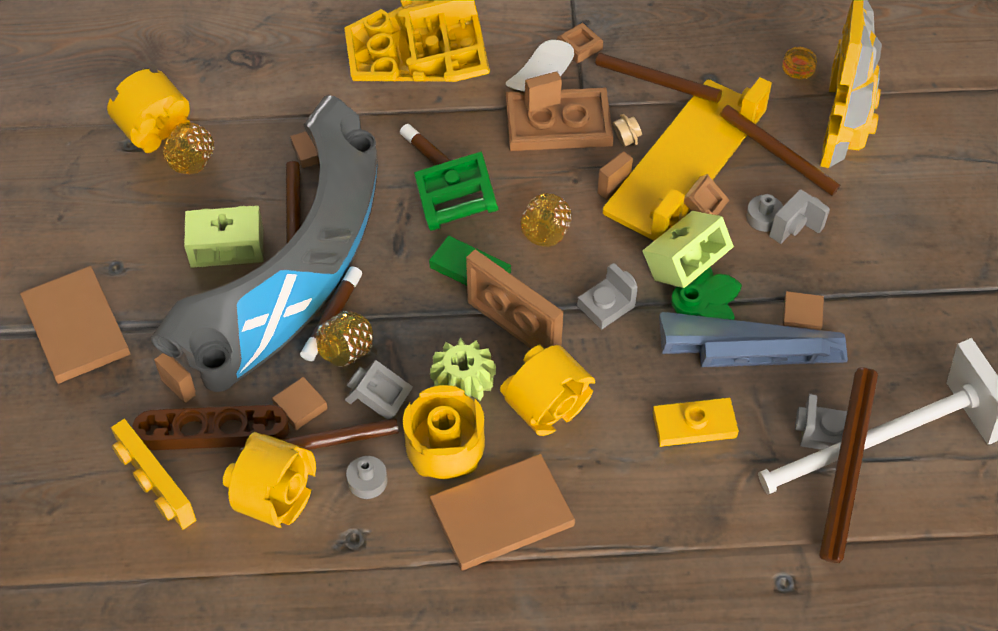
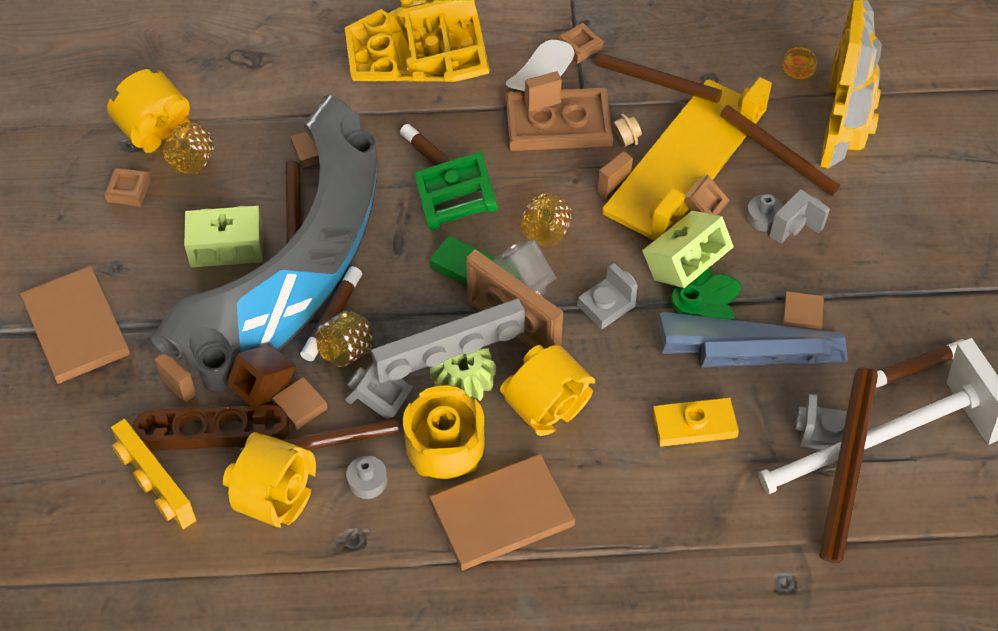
(127, 187): none -> medium nougat tile
(260, 374): none -> reddish brown brick
(448, 341): none -> light grey plate
(527, 265): none -> clear brick
(916, 364): none -> reddish brown bar

